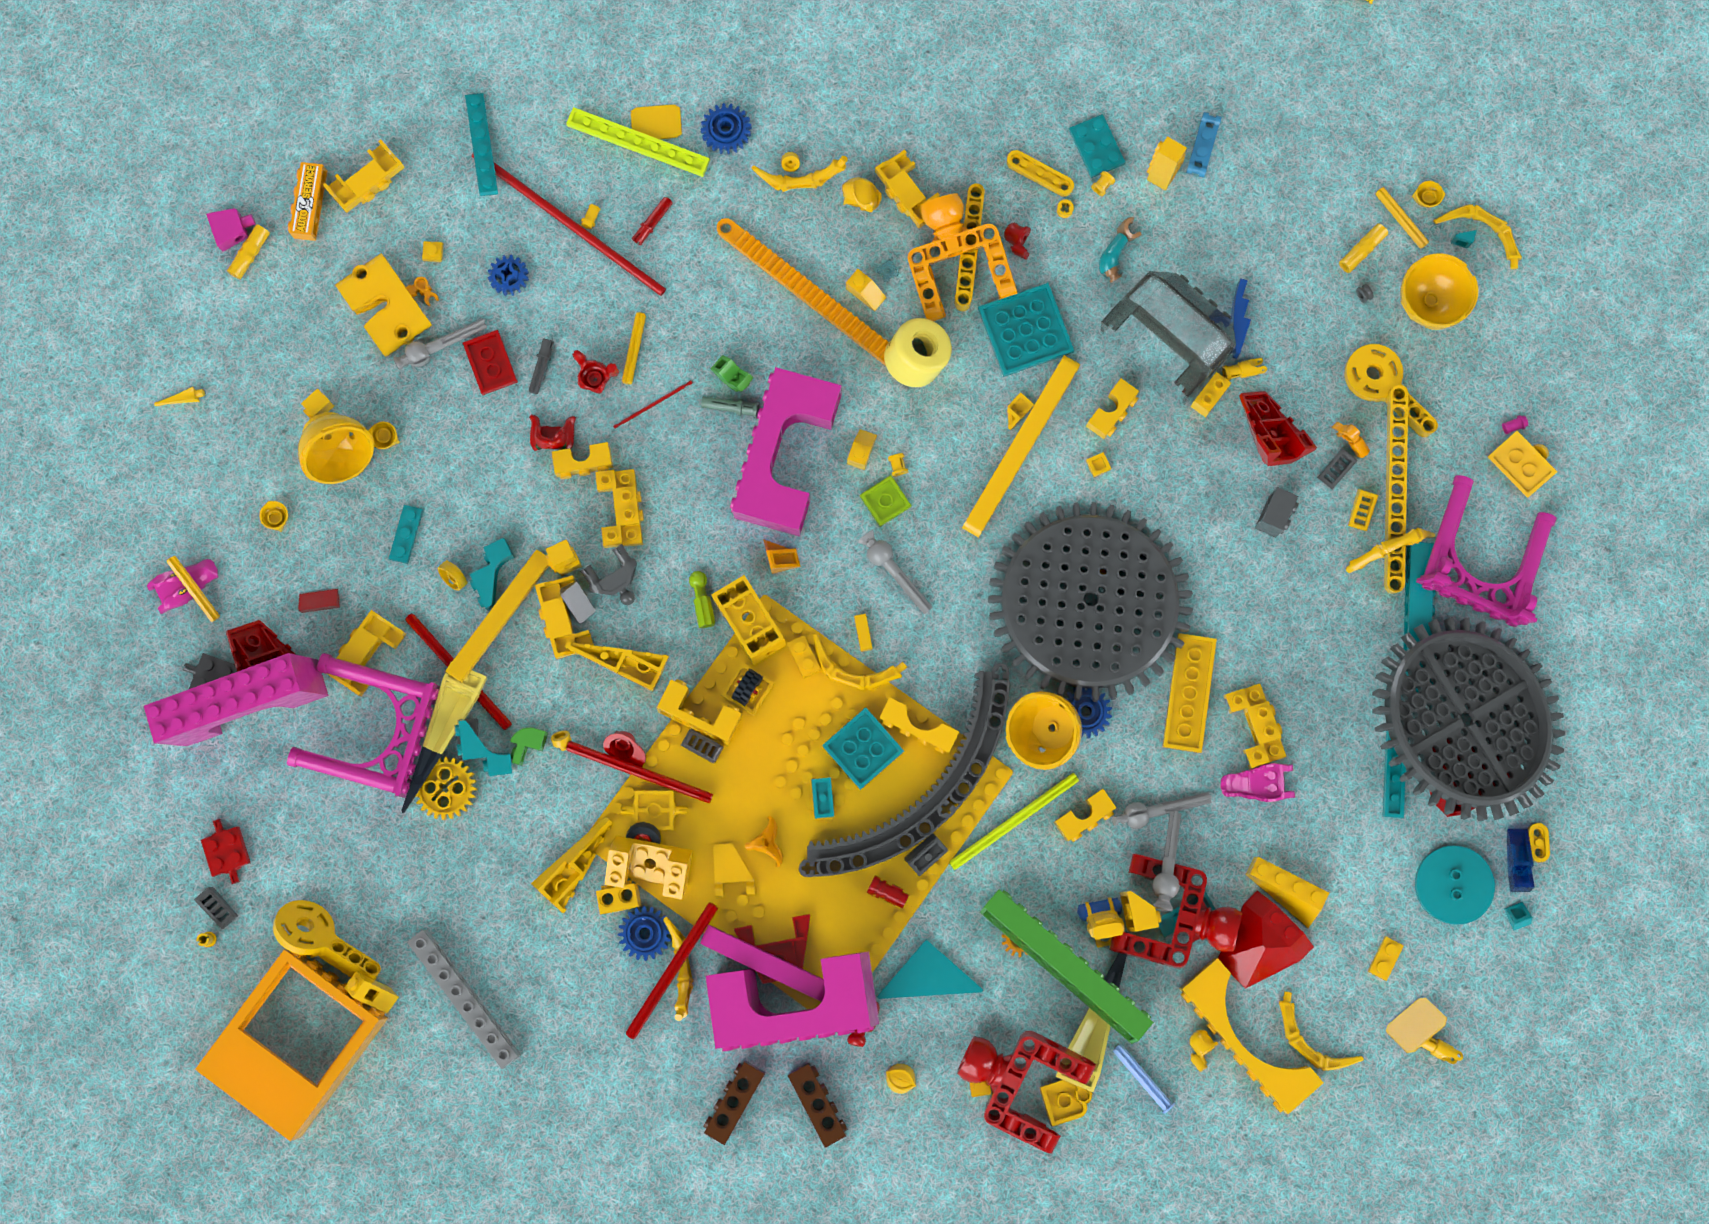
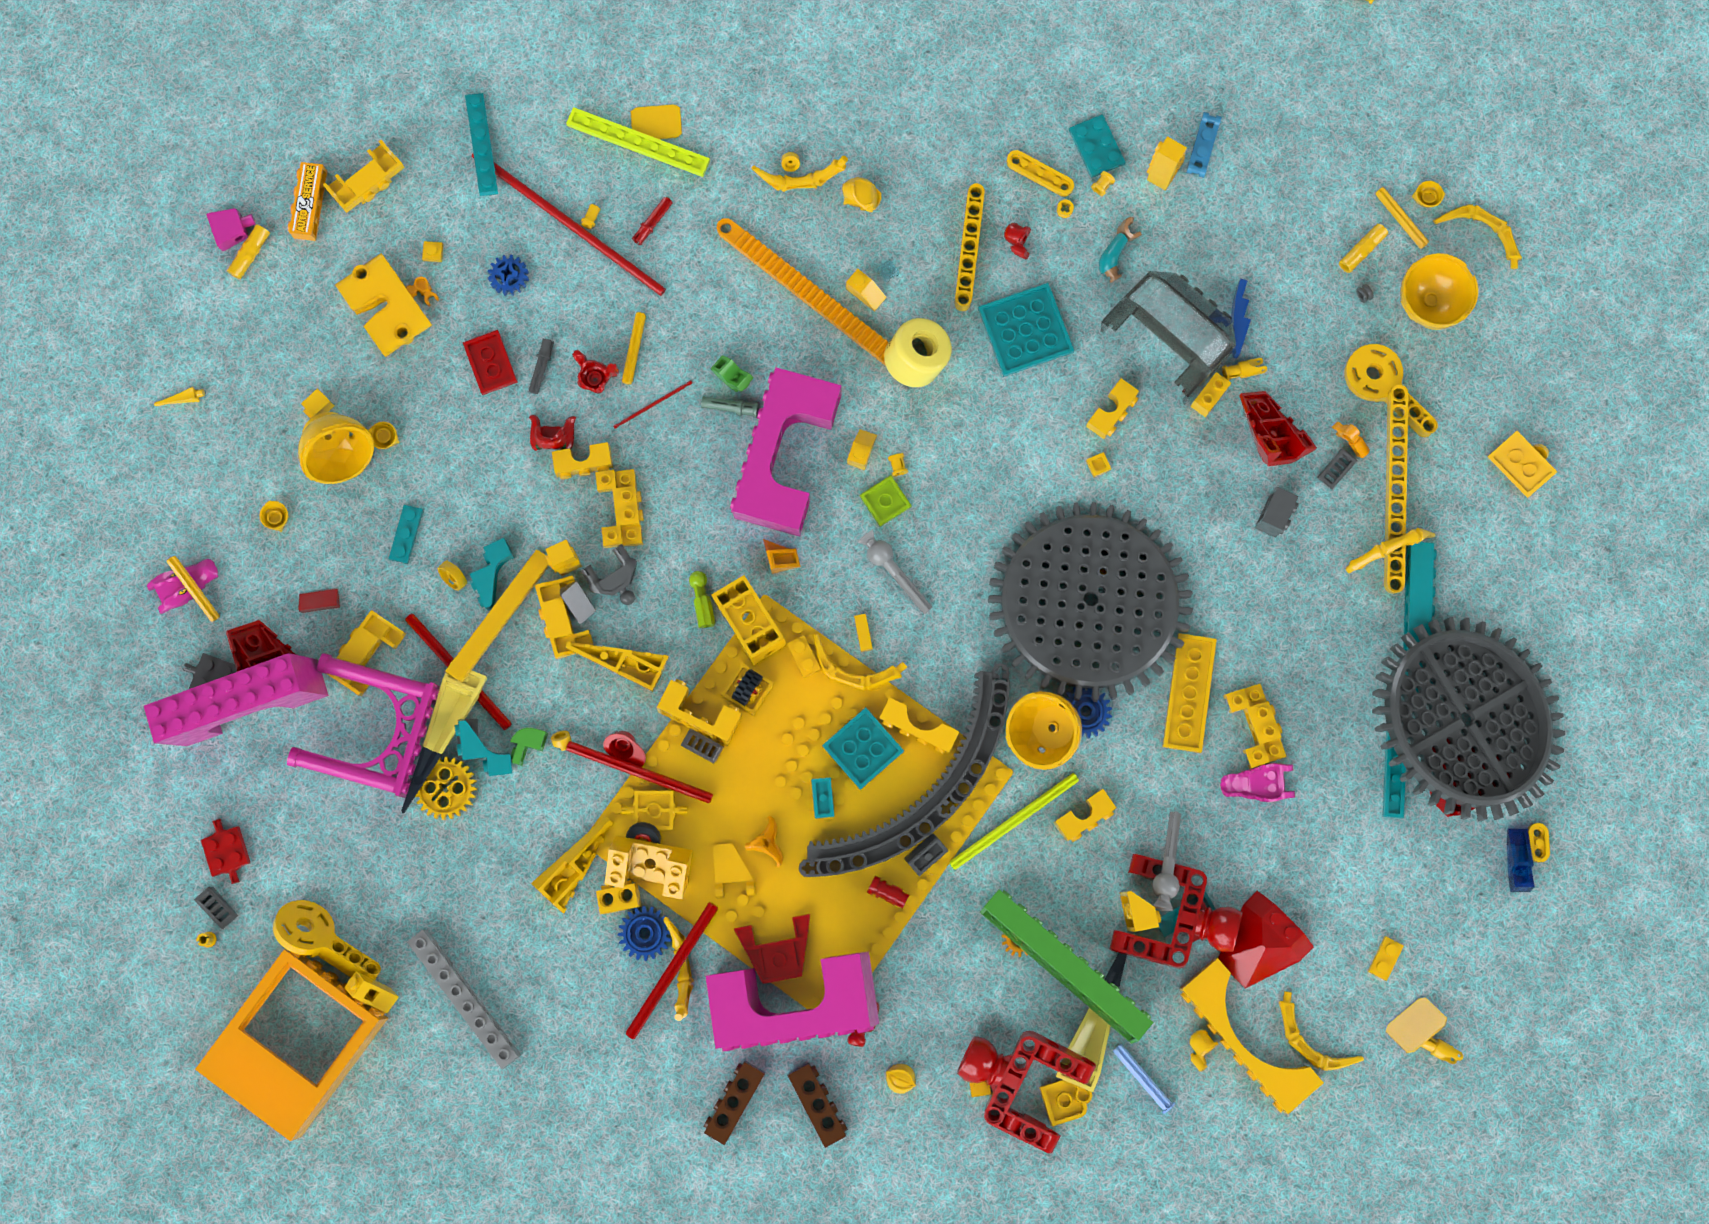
(418, 354): light grey piece -> none
(729, 139): blue gear -> none
(764, 962): dark pink beam -> none
(901, 186): yellow bracket -> none
(928, 974): teal tile -> none
(944, 217): light orange piece -> none
(1018, 409): yellow slope -> none
(1021, 446): yellow beam -> none
(1102, 919): yellow piece -> none
(1138, 815): light grey piece -> none
(1290, 891): yellow wedge -> none
(1358, 500): yellow slope -> none
(1454, 885): teal plate -> none
(1464, 239): teal slope -> none
(1518, 916): teal slope -> none
(1519, 423): dark pink pin -> none
(1521, 602): dark pink arch -> none

